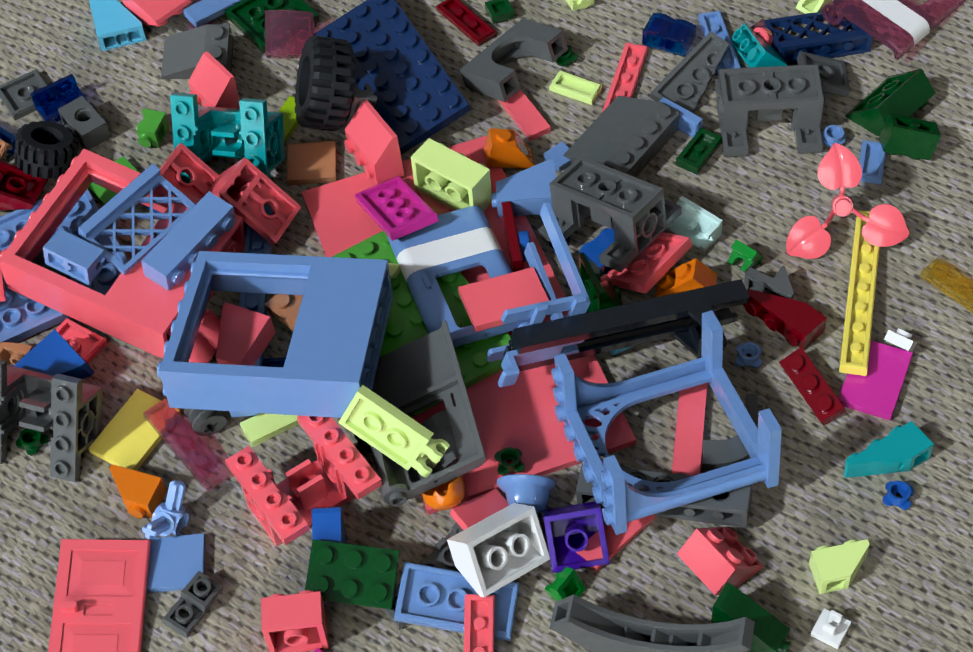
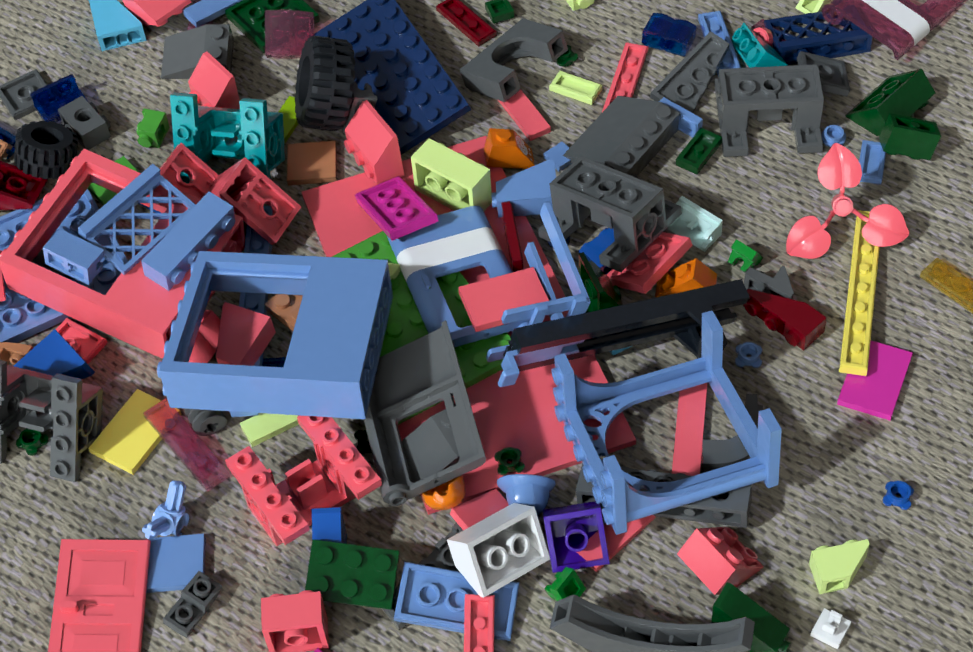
(138, 490): orange slope -> none
(392, 432): yellowish green tile -> none
(523, 239): blue tile -> none
(812, 386): dark red plate -> none
(897, 452): teal slope -> none
(901, 338): white plate -> none

